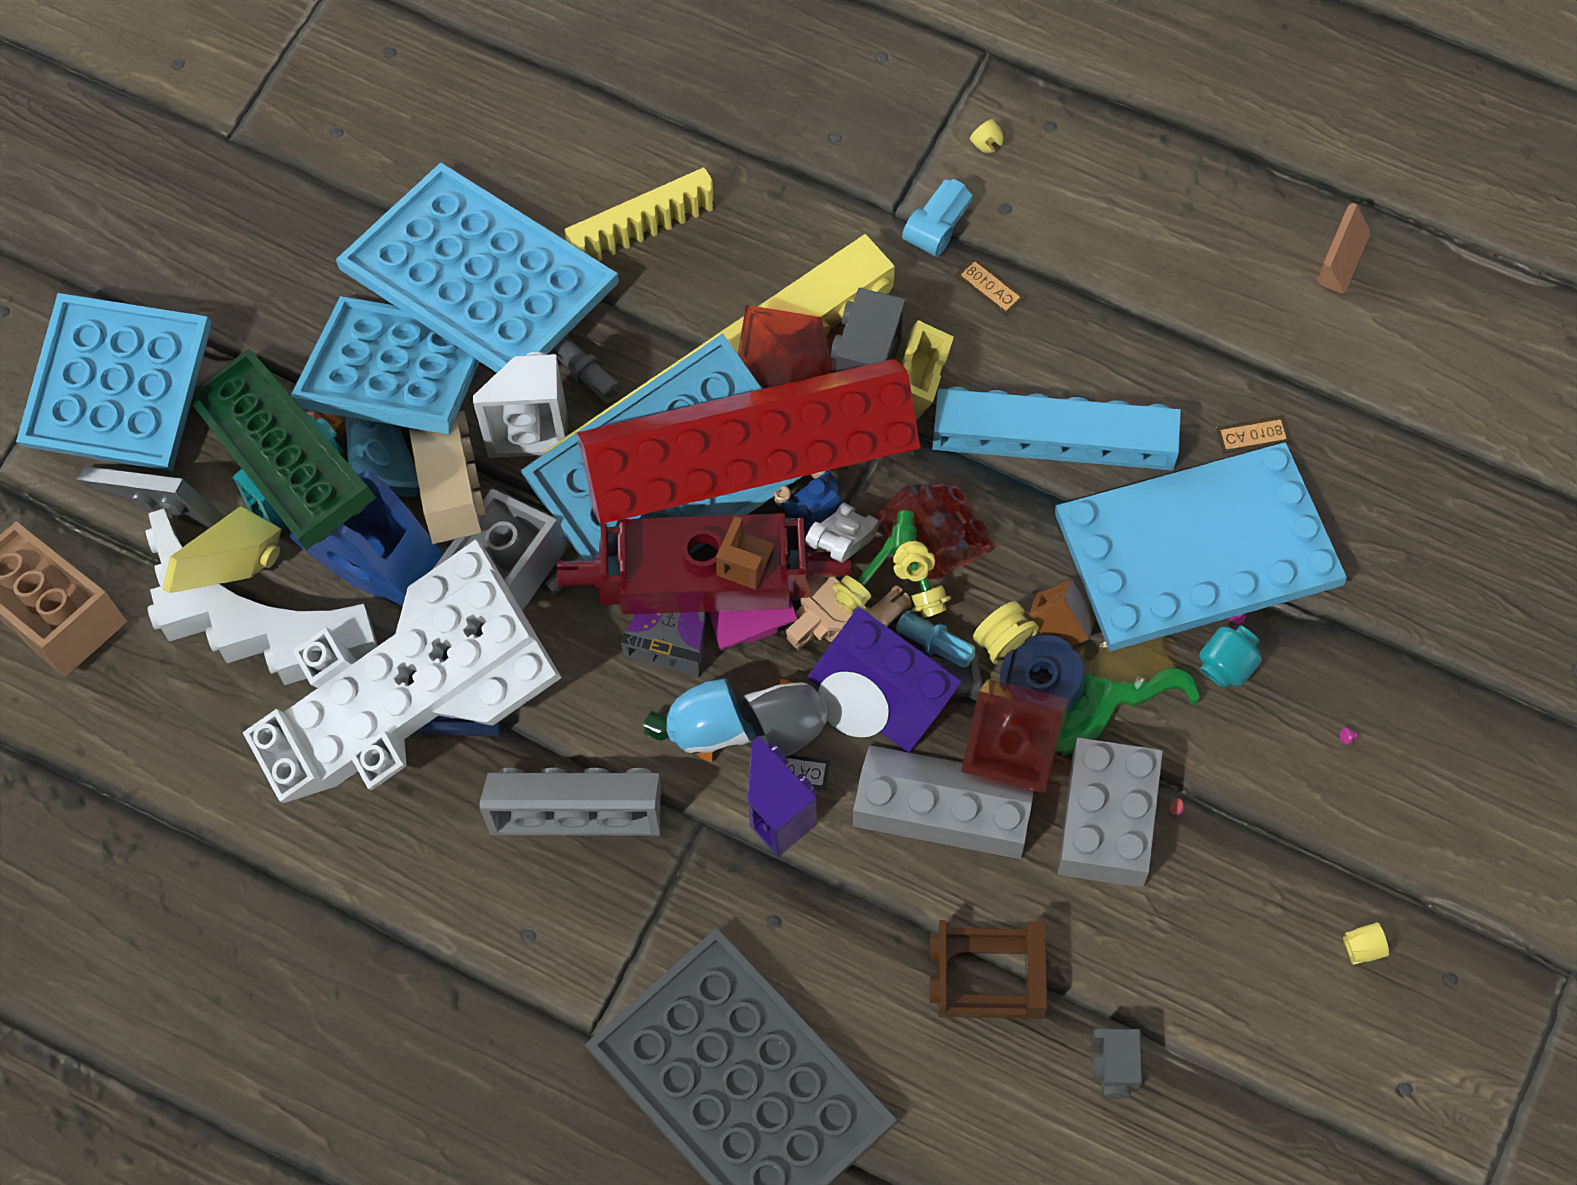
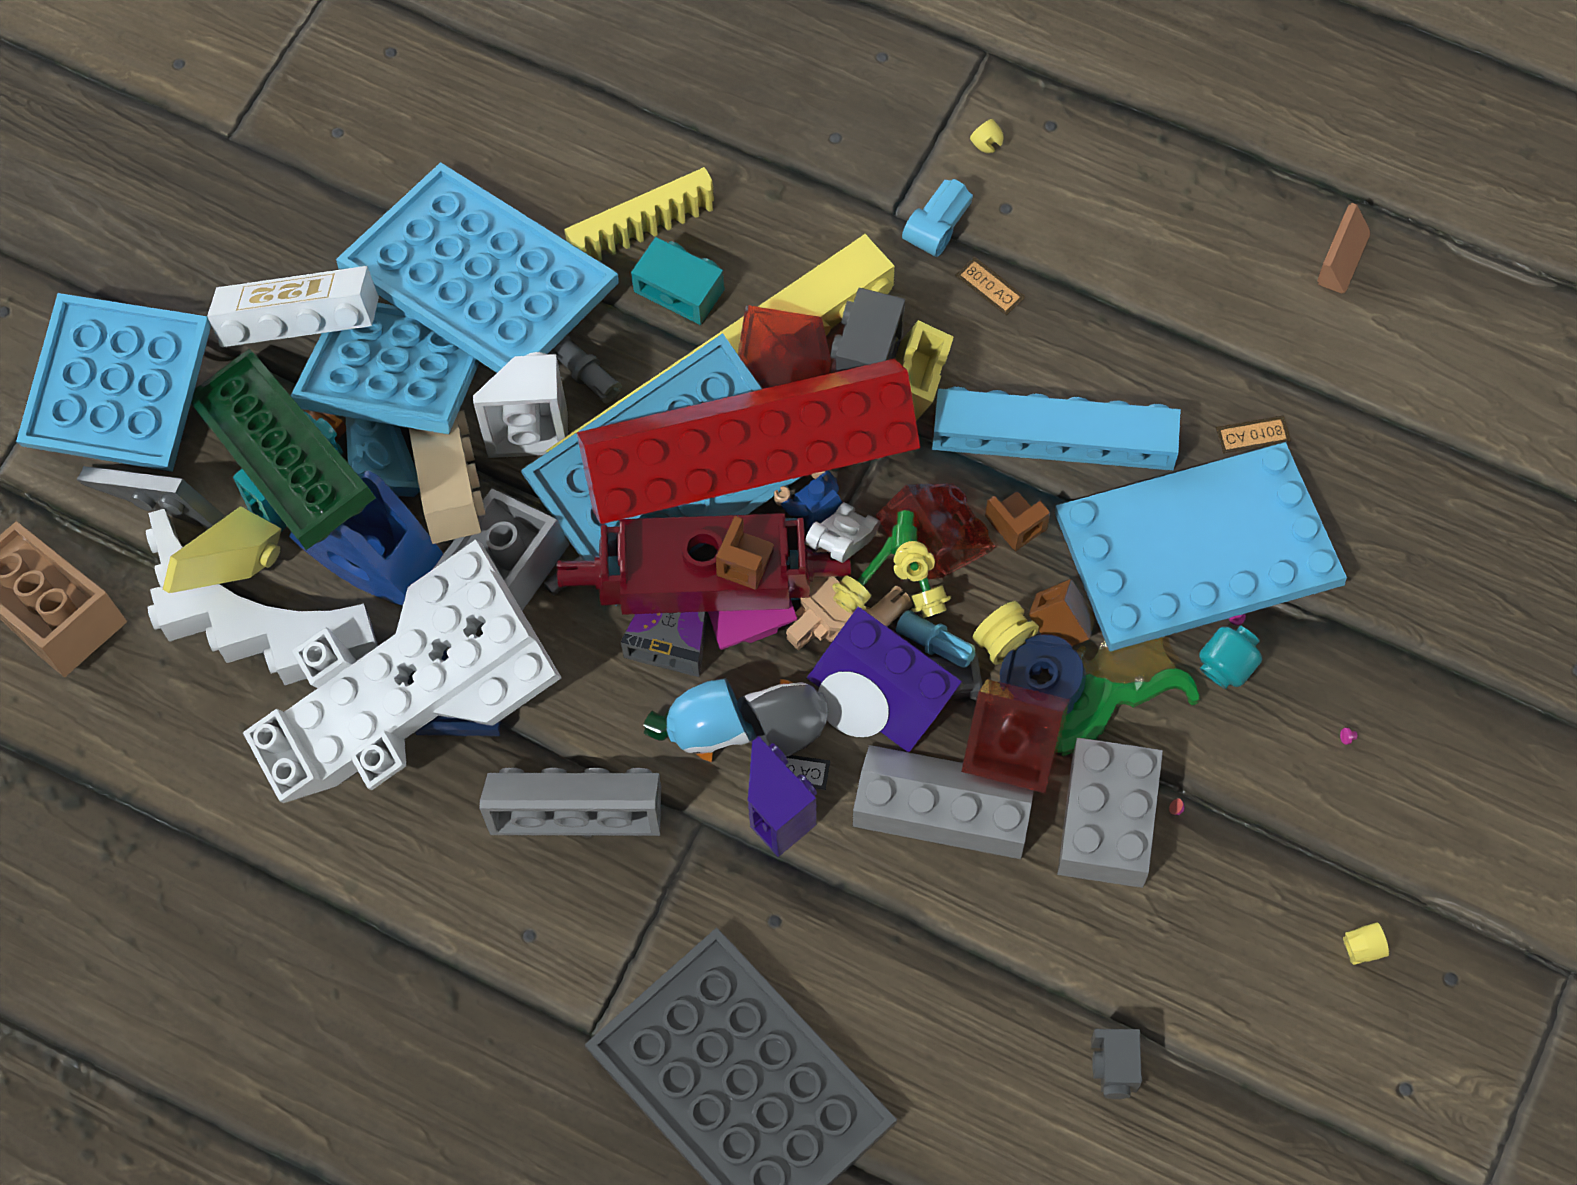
(293, 306): none -> white brick
(678, 280): none -> teal brick
(957, 941): reddish brown panel -> none
(1017, 519): none -> dark orange panel

